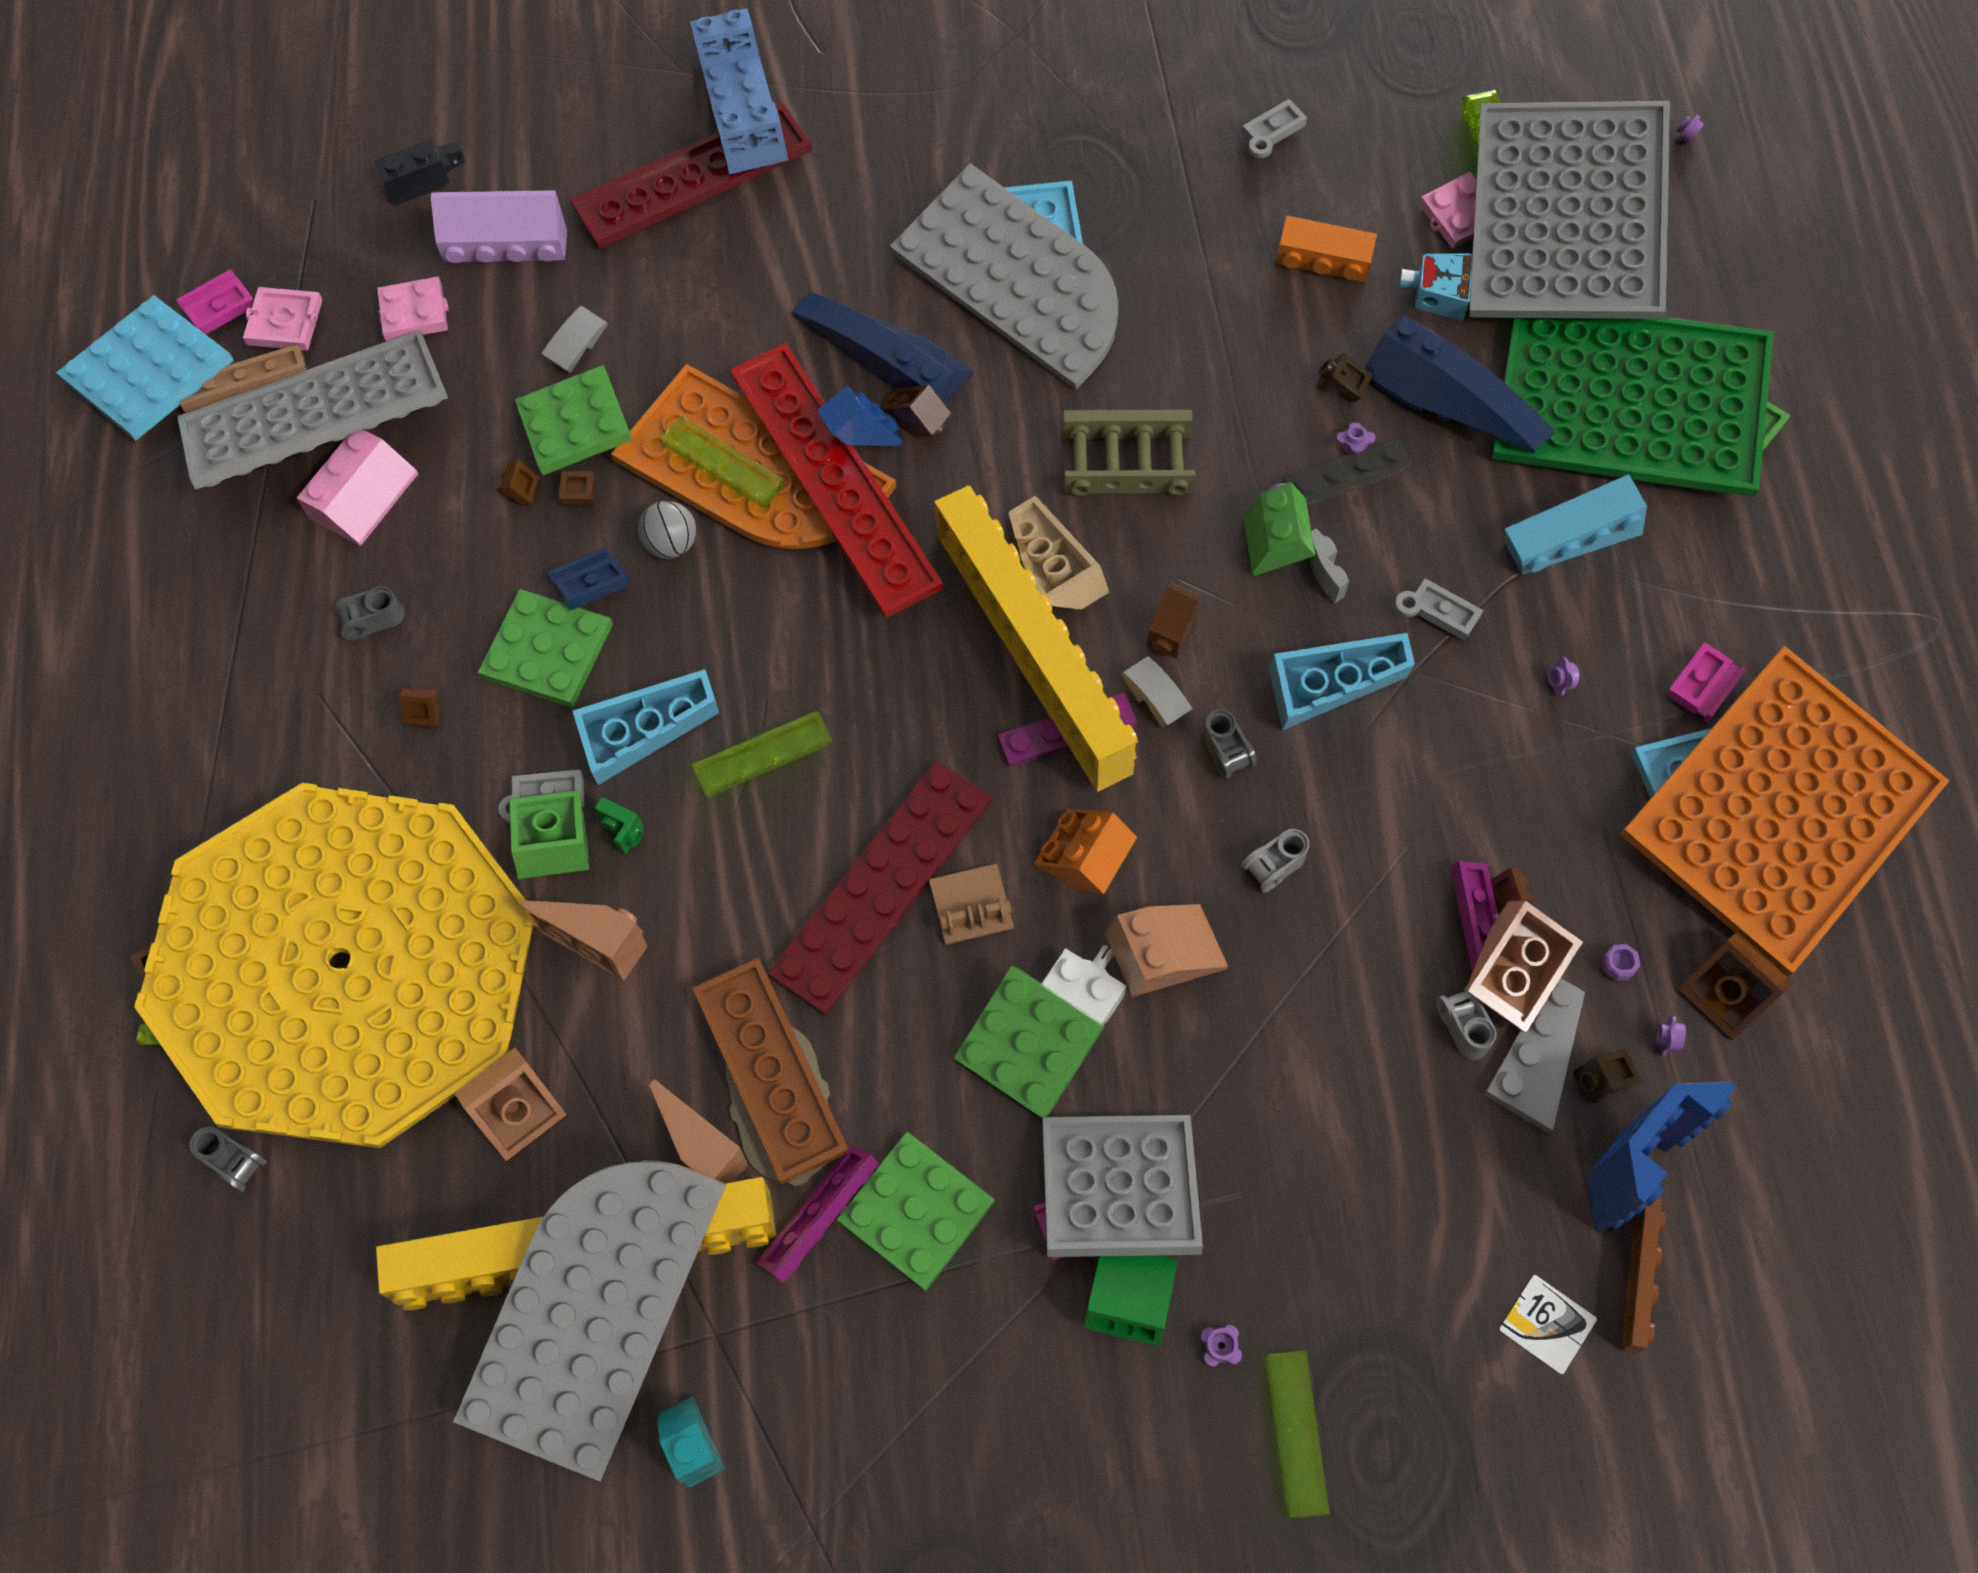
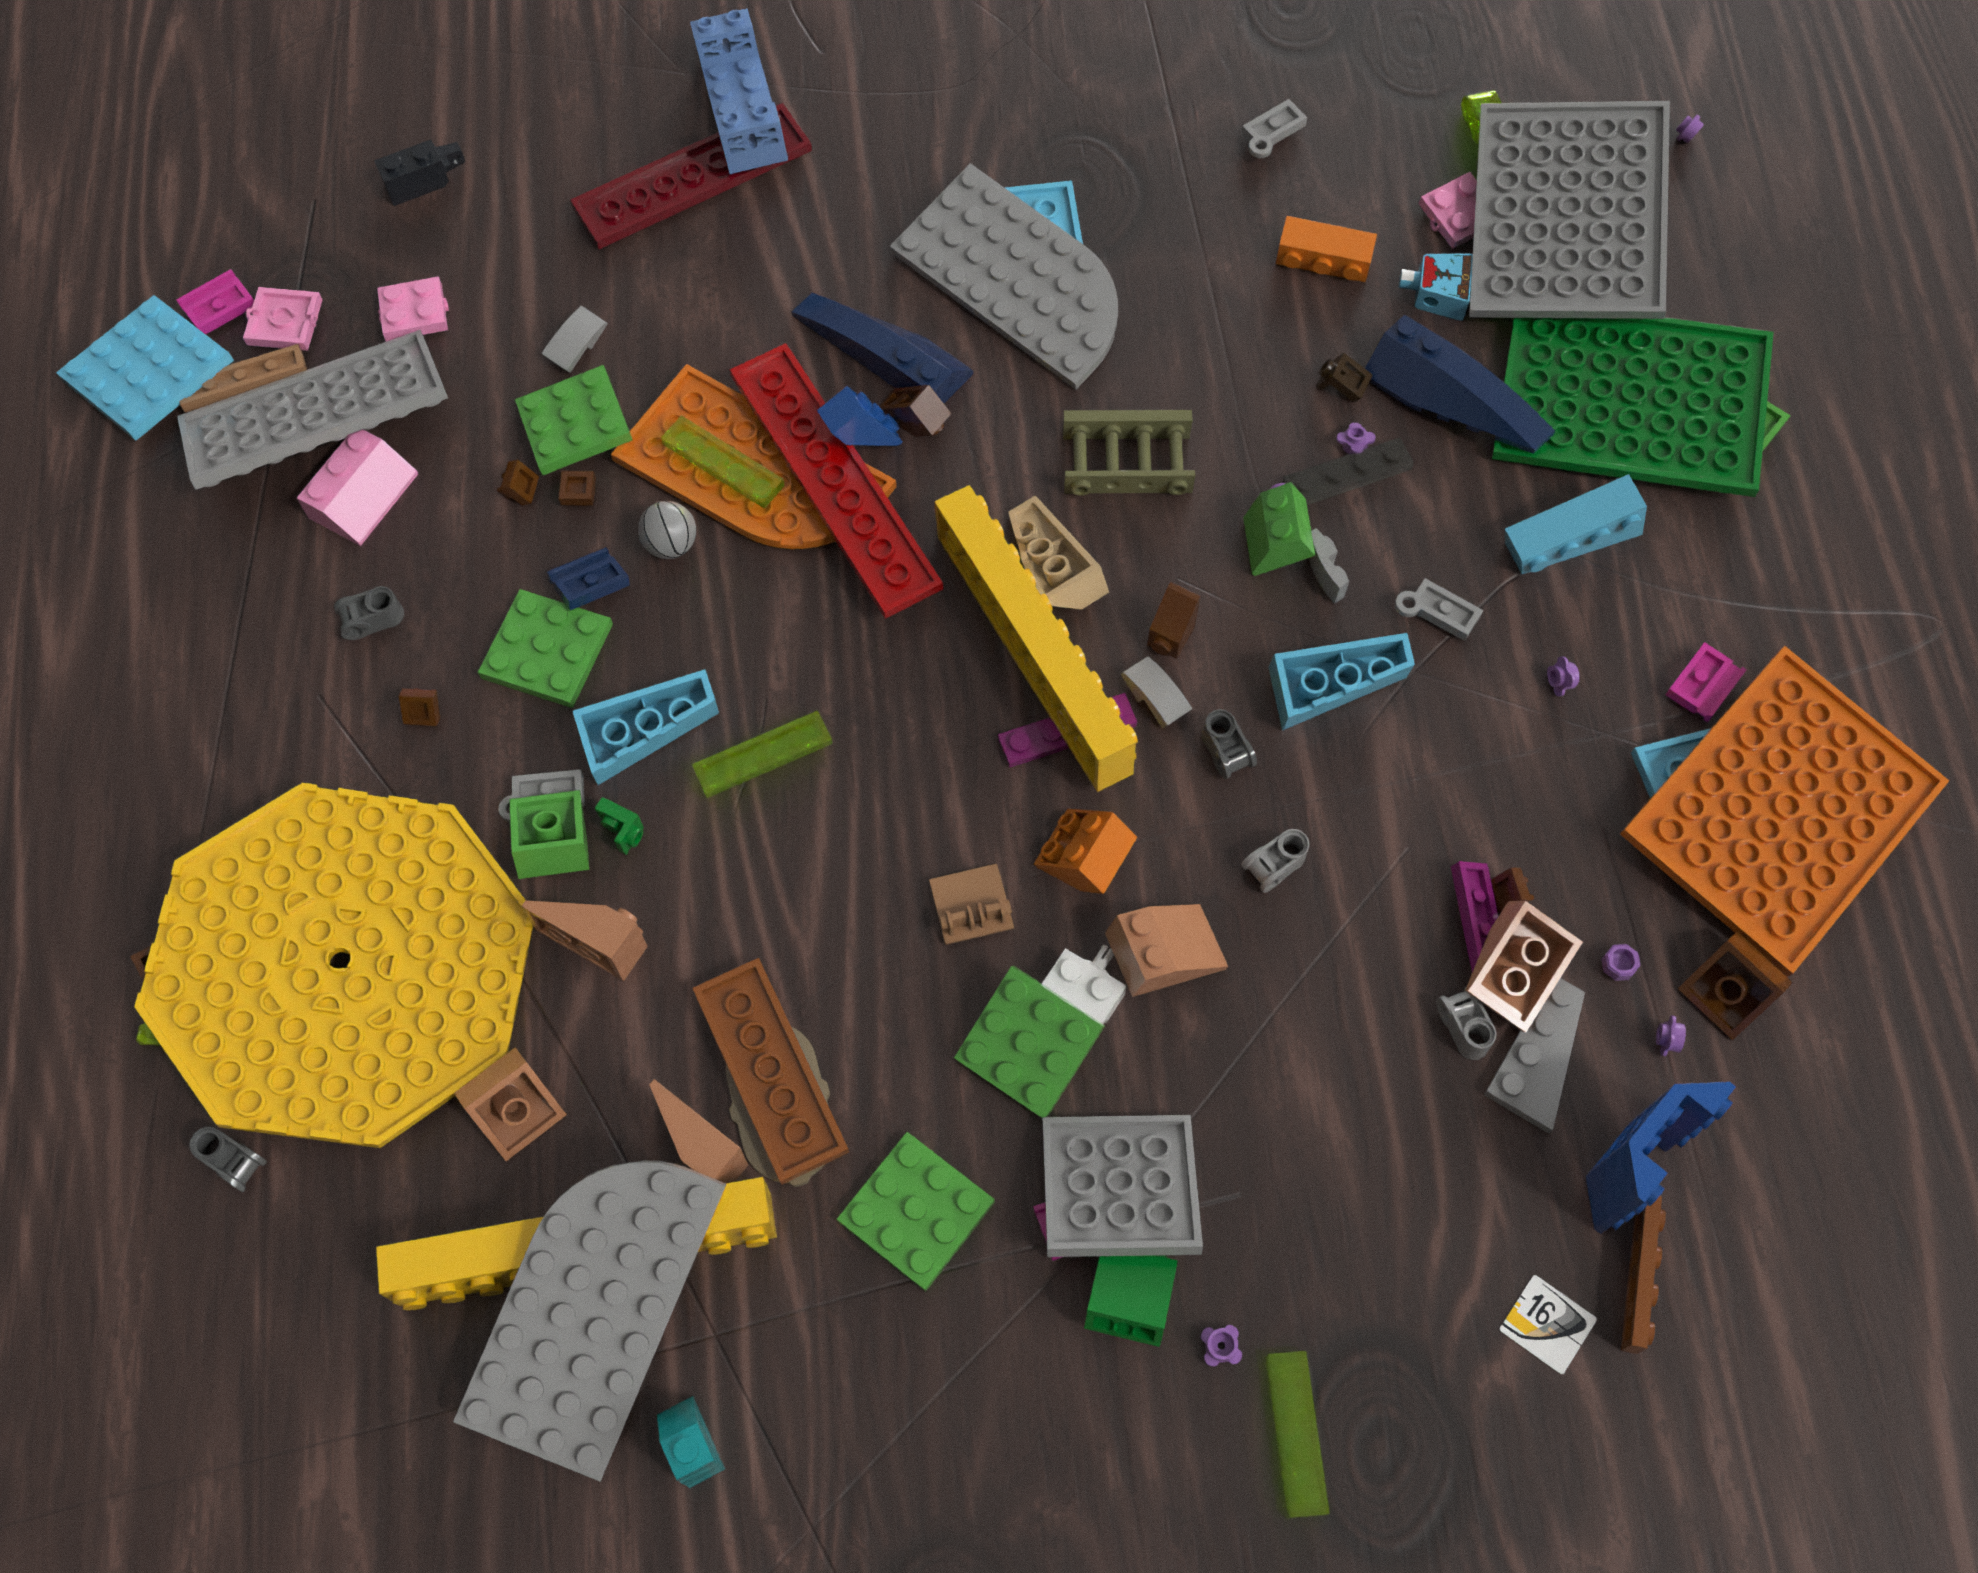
(498, 226): lavender slope -> none
(817, 1213): magenta plate -> none
(879, 888): dark red plate -> none
(1607, 1075): dark brown bracket -> none

